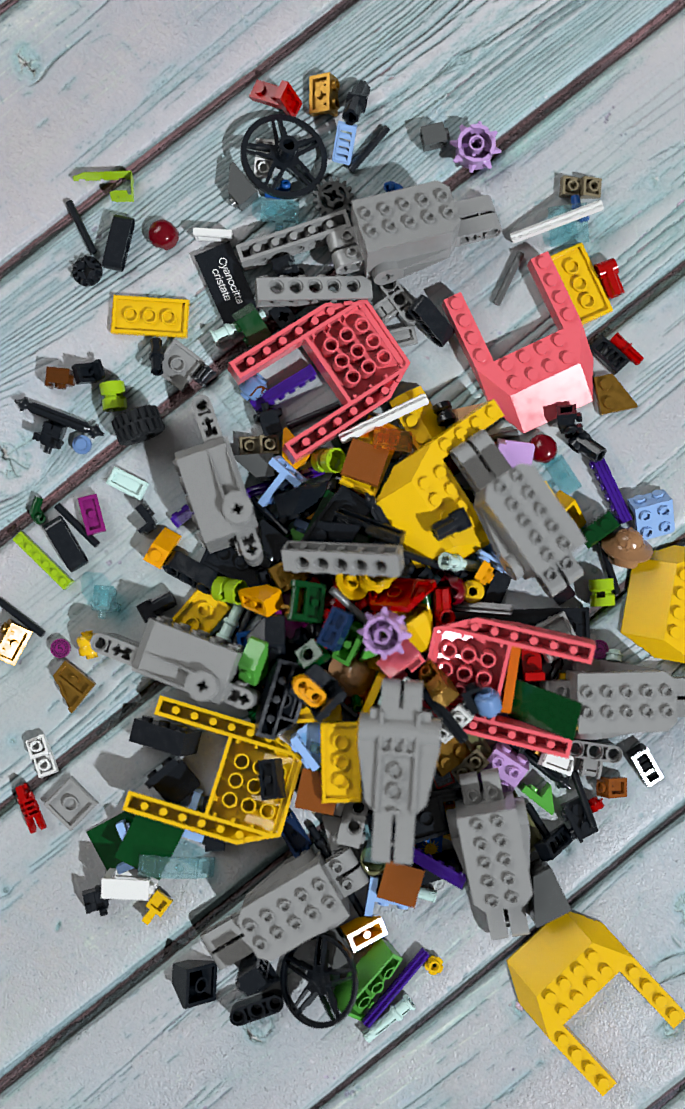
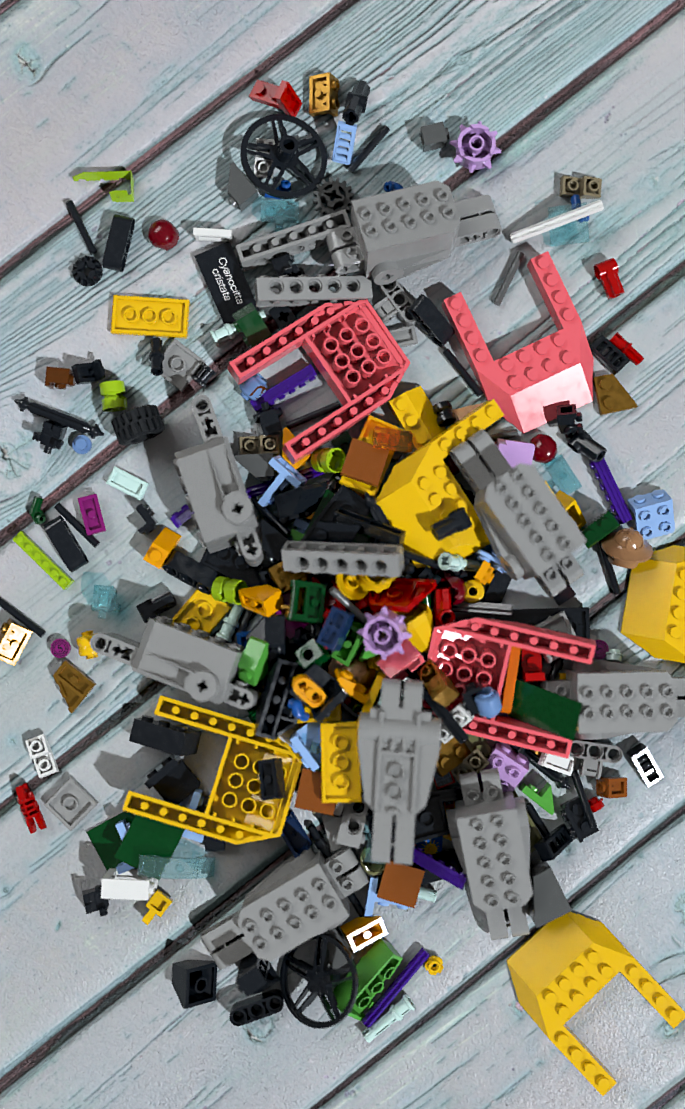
(298, 710): none -> blue arm
(348, 683): none -> light orange slope
(383, 418): white axle -> none
(462, 372): none -> black bar
(582, 283): yellow tile -> none
(601, 585): lime wheel -> none

